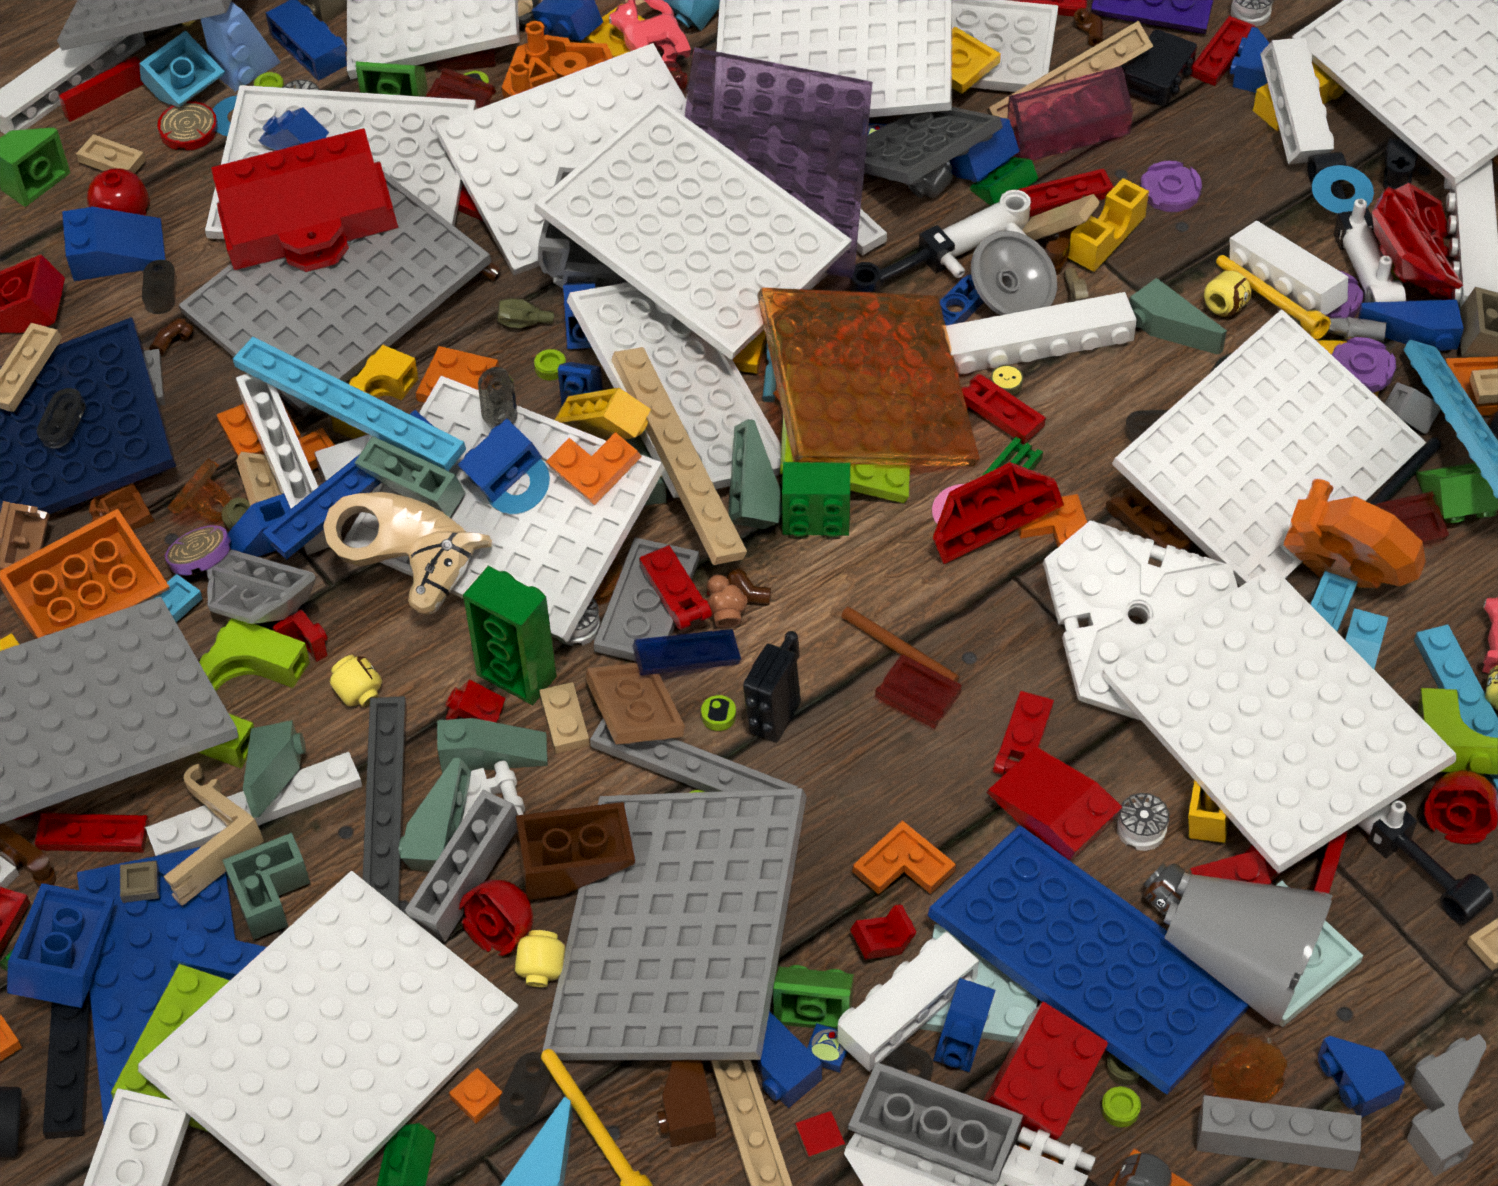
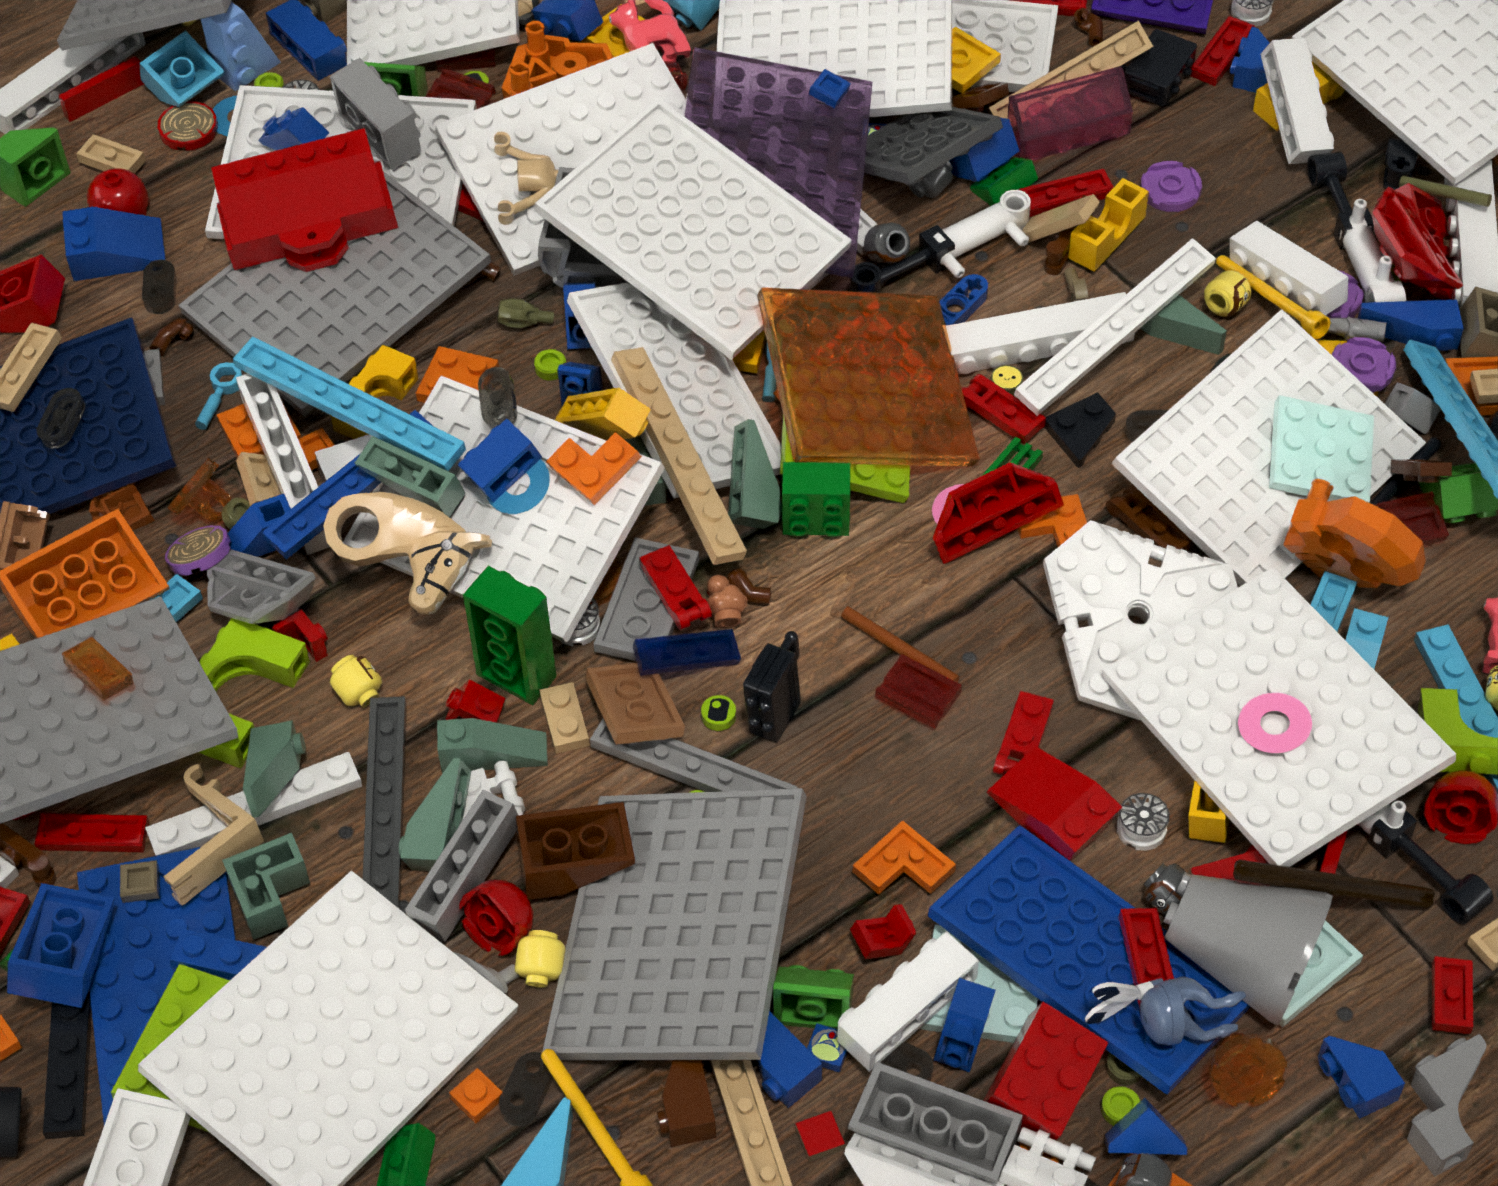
(97, 668): none -> clear orange plate
(220, 388): none -> medium azure piece
(373, 105): none -> light grey brick
(498, 979): none -> light grey bar
(533, 174): none -> tan piece
(829, 88): none -> blue tile
(887, 243): none -> dark grey head
(981, 96): none -> reddish brown plate
(1020, 265): light grey dish -> none
(1080, 426): none -> black wing
(1114, 327): none -> white plate
(1144, 1132): none -> blue slope
(1145, 945): none -> red tile
(1163, 1008): none -> sand blue hair
(1279, 1133): light grey brick -> none
(1295, 710): none -> bright pink piece
(1321, 444): none -> light aqua plate
(1322, 188): dark azure piece -> none
(1333, 883): none -> dark brown axle
(1421, 469): none -> reddish brown plate
(1449, 191): none -> olive bar
(1452, 995): none -> red plate

